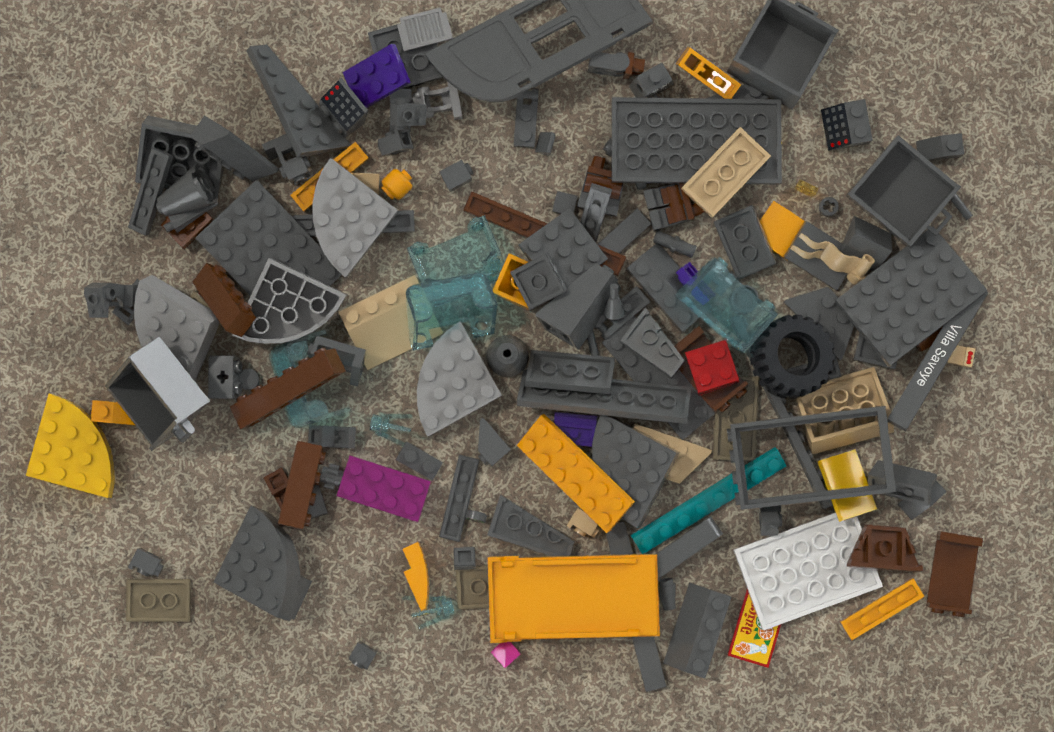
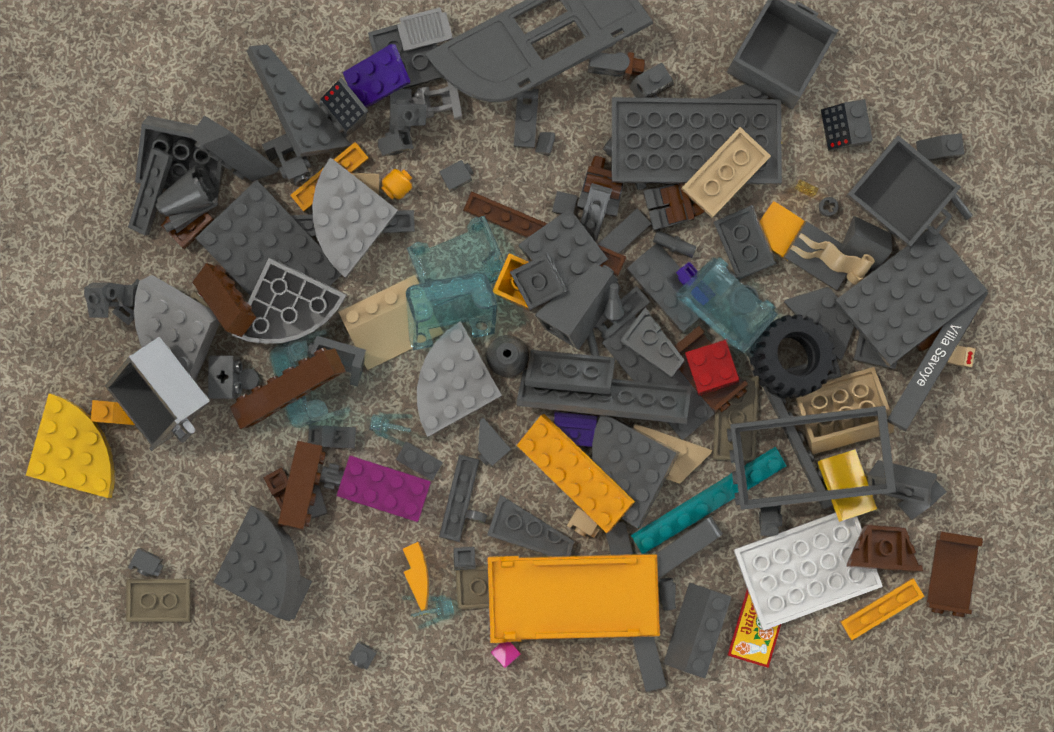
(708, 73): light orange slope -> none

